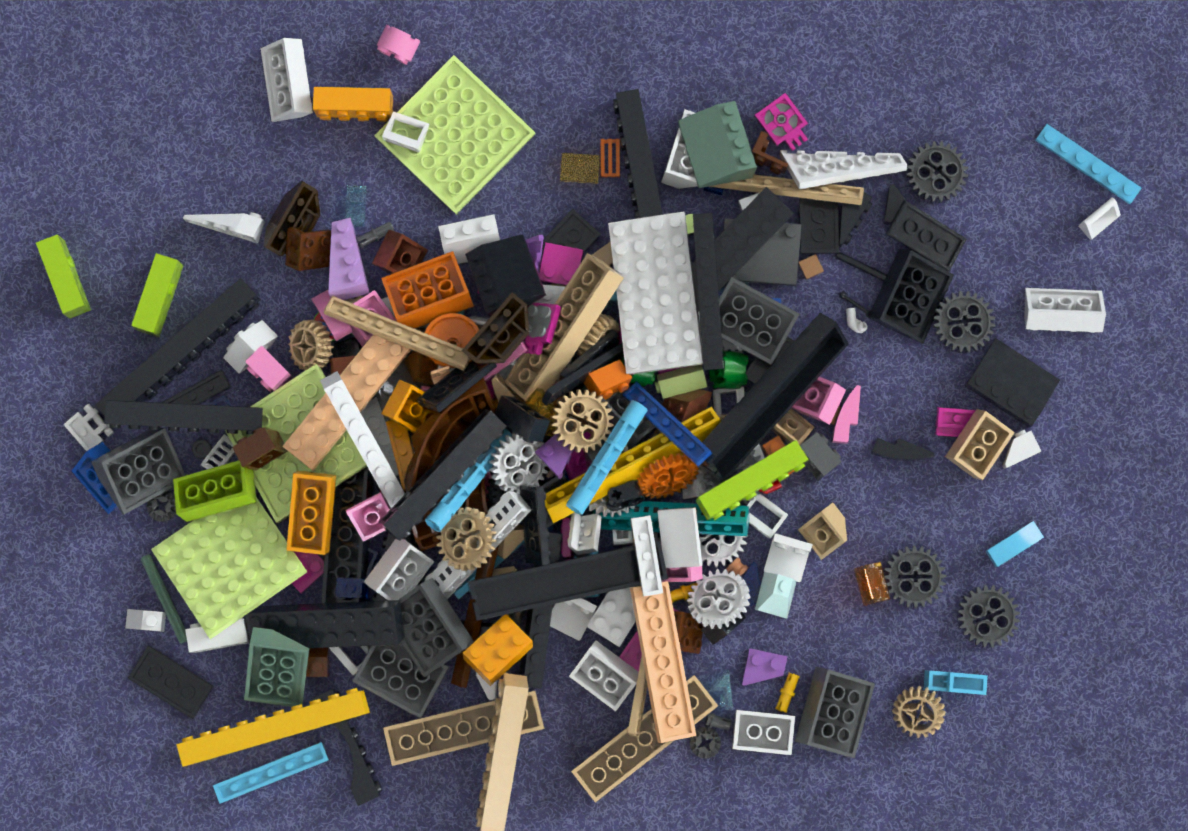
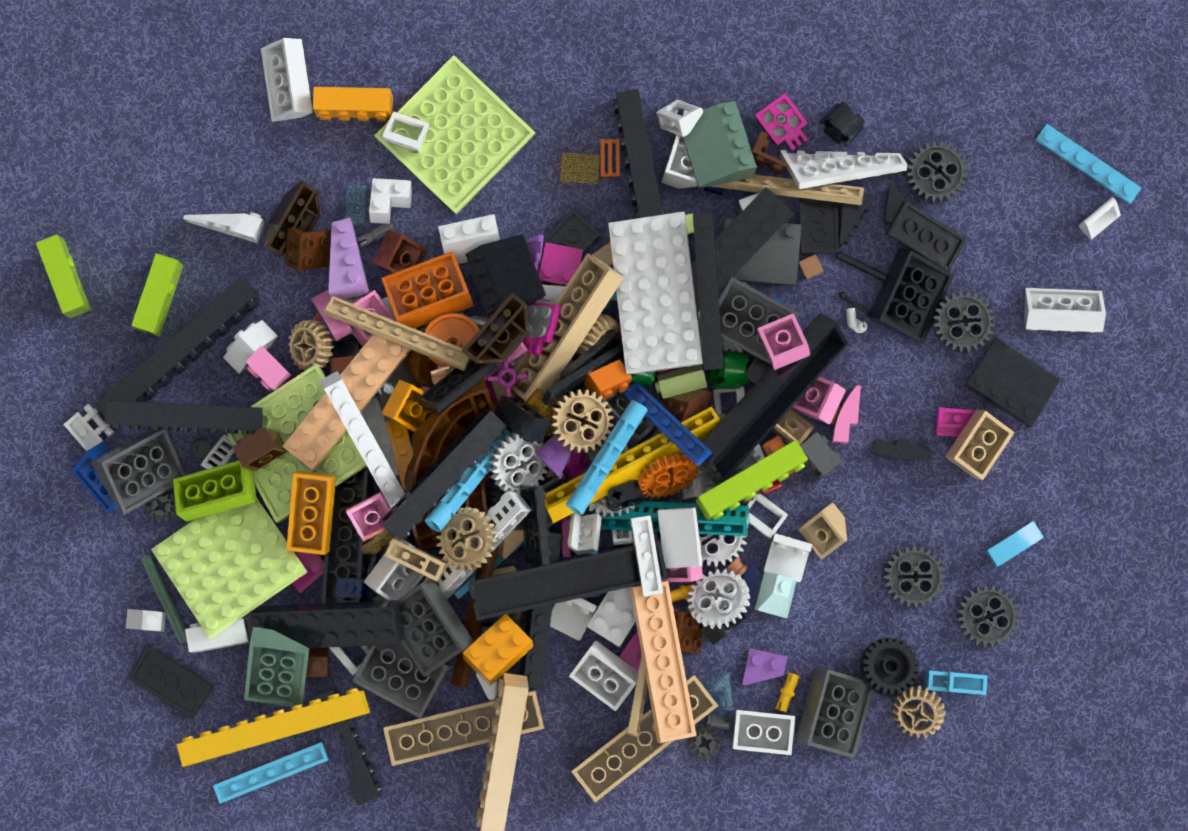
(202, 390): black tile -> none
(376, 544): none -> clear yellow plate
(388, 194): none -> white brick
(397, 43): bright pink brick -> none
(416, 559): none -> tan slope
(512, 378): none -> magenta brick
(678, 124): none -> white tile
(783, 341): none -> bright pink brick
(842, 124): none -> black brick
(871, 583): clear orange slope -> none
(875, 671): none -> black wheel
(1021, 448): white slope -> none

